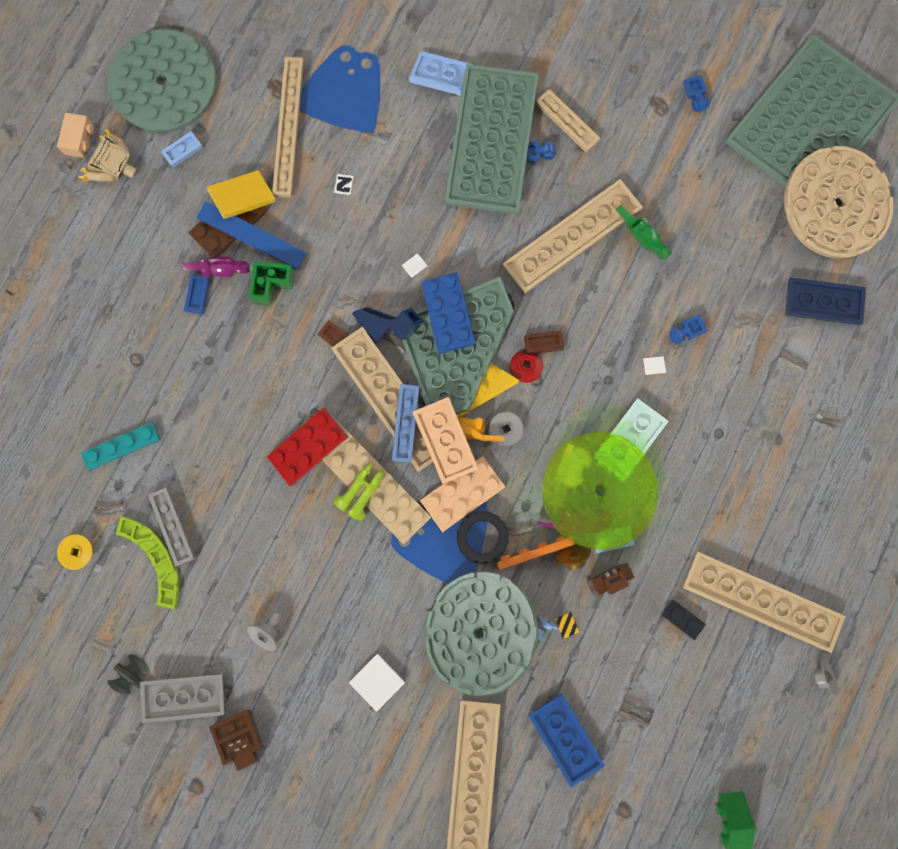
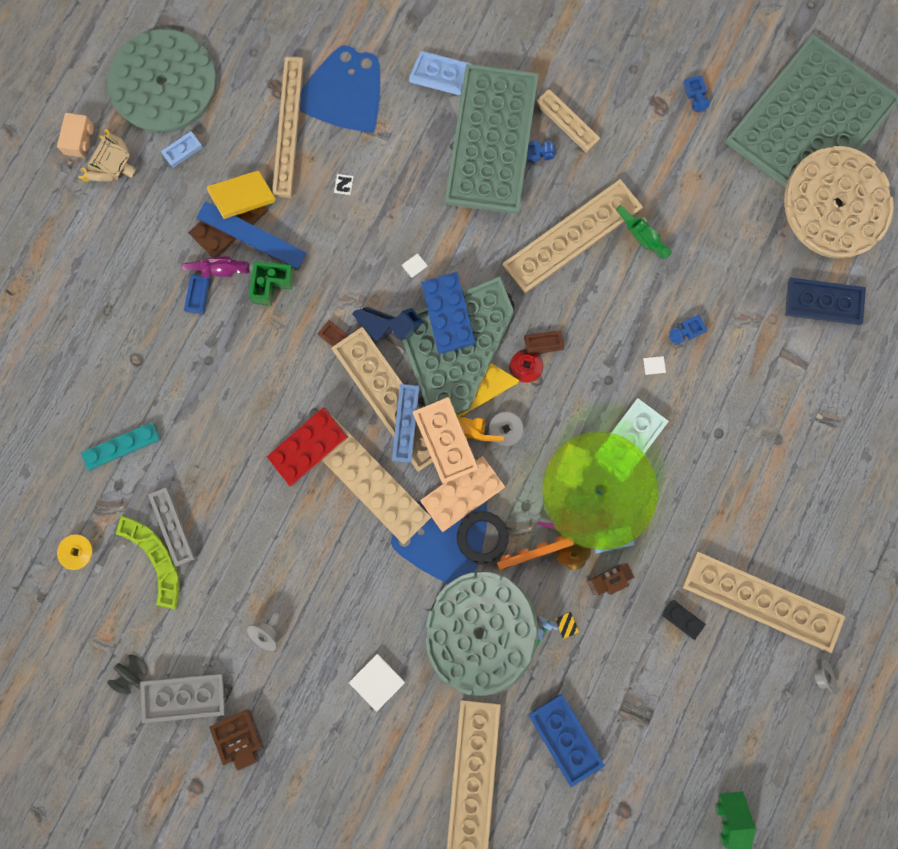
(357, 510): lime piece -> none

